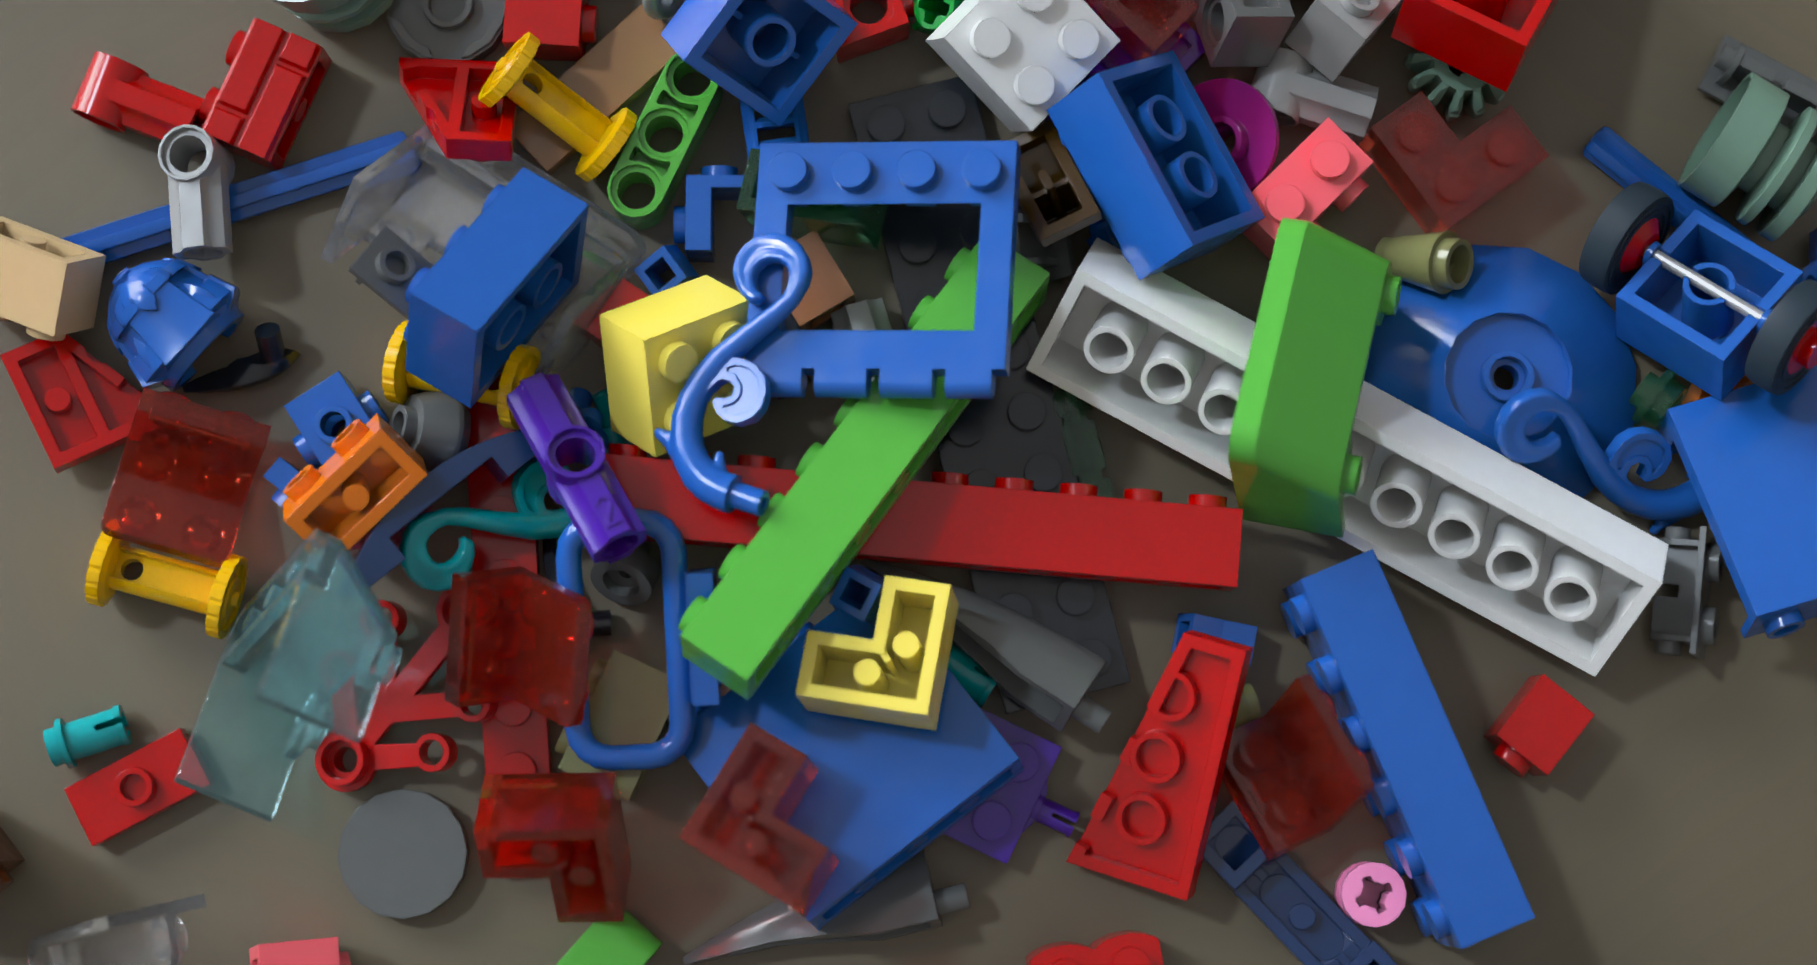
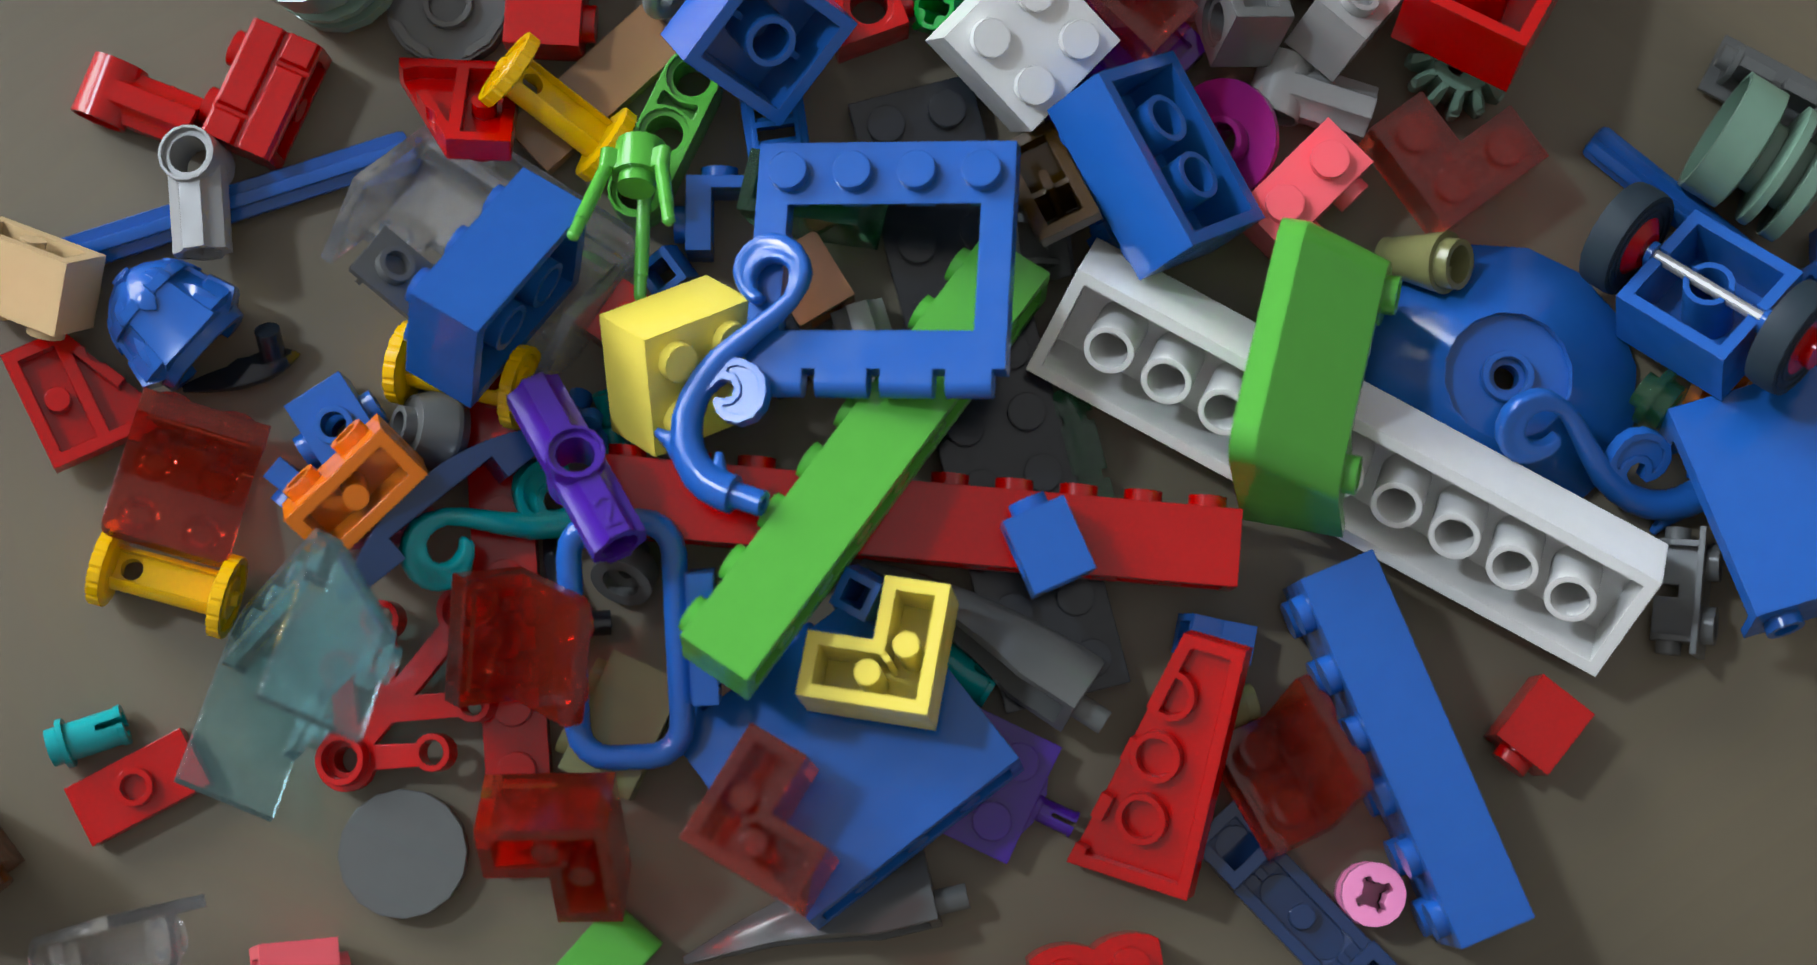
(638, 168): none -> bright green plant
(1046, 543): none -> blue brick

